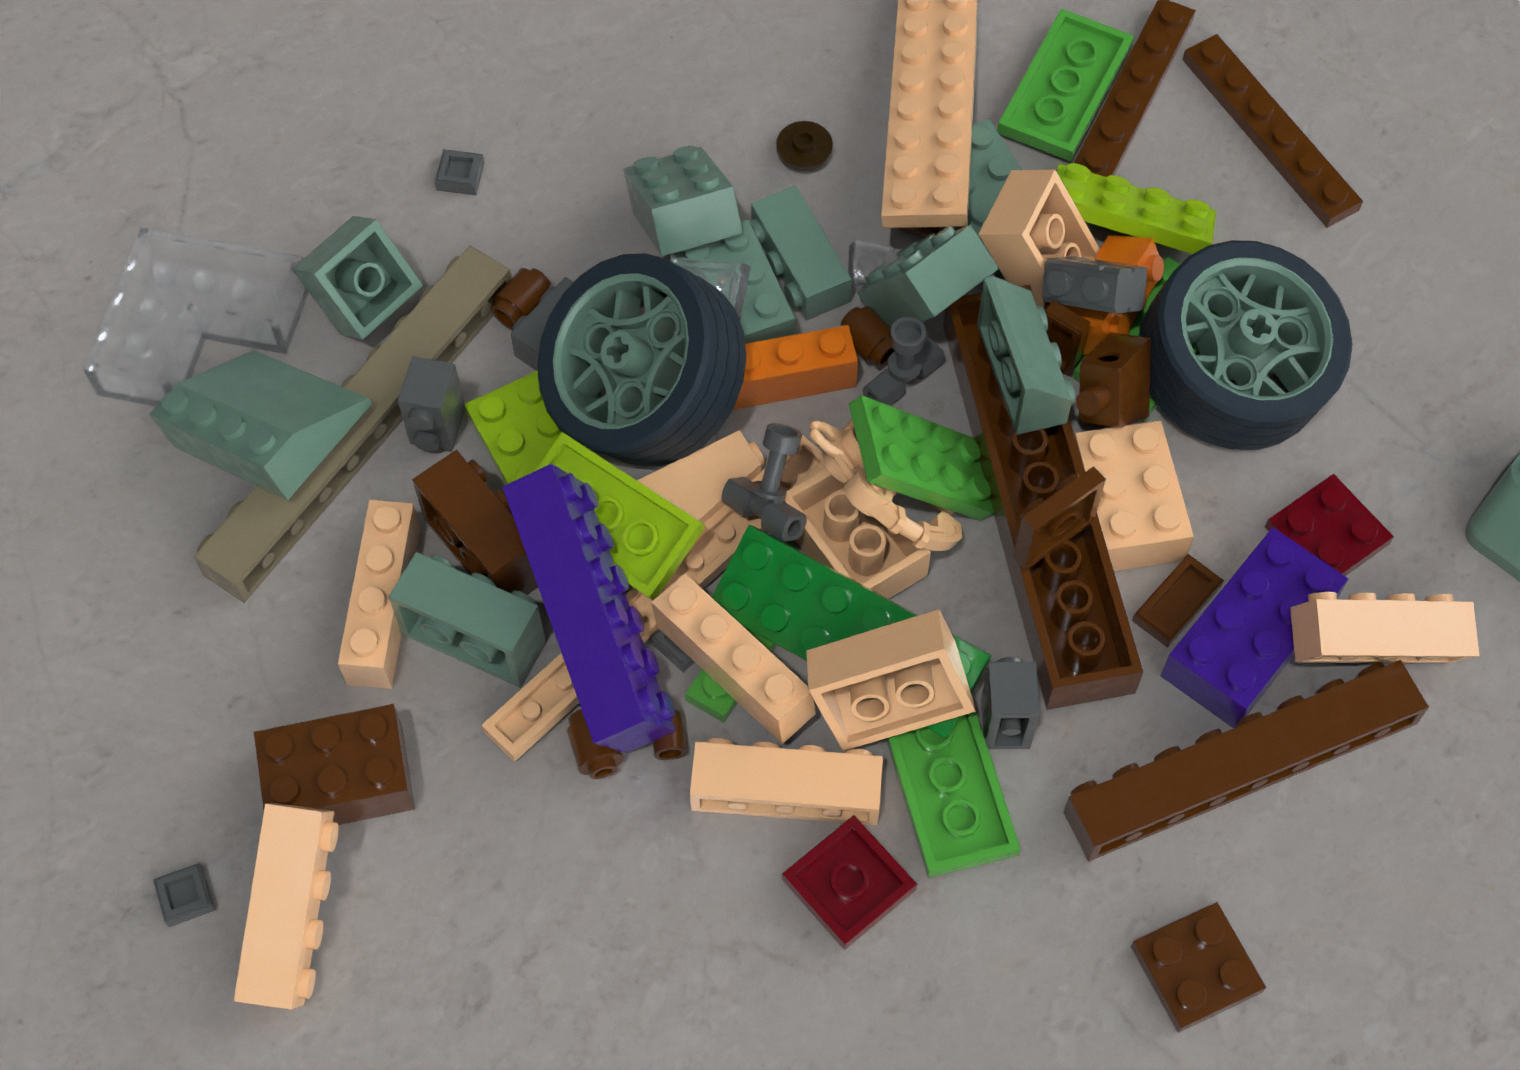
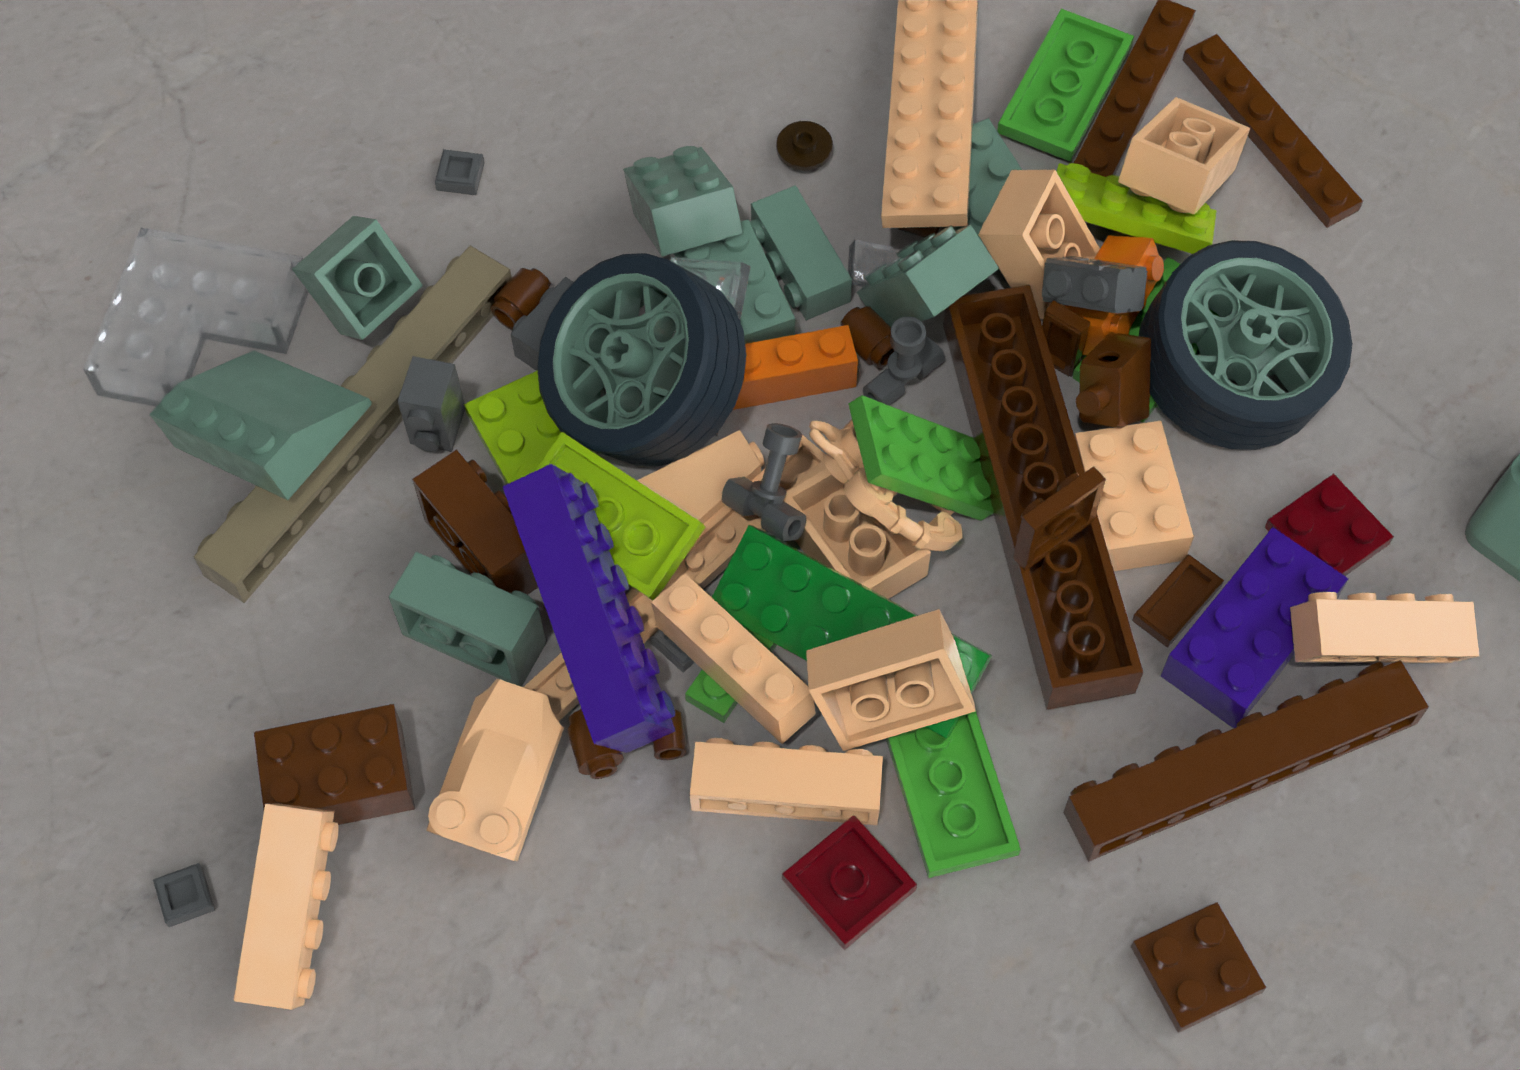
(371, 628): light nougat brick -> none
(497, 771): none -> light nougat slope
(1010, 704): dark grey brick -> none
(1023, 357): sand green slope -> none
(1183, 155): none -> light nougat brick

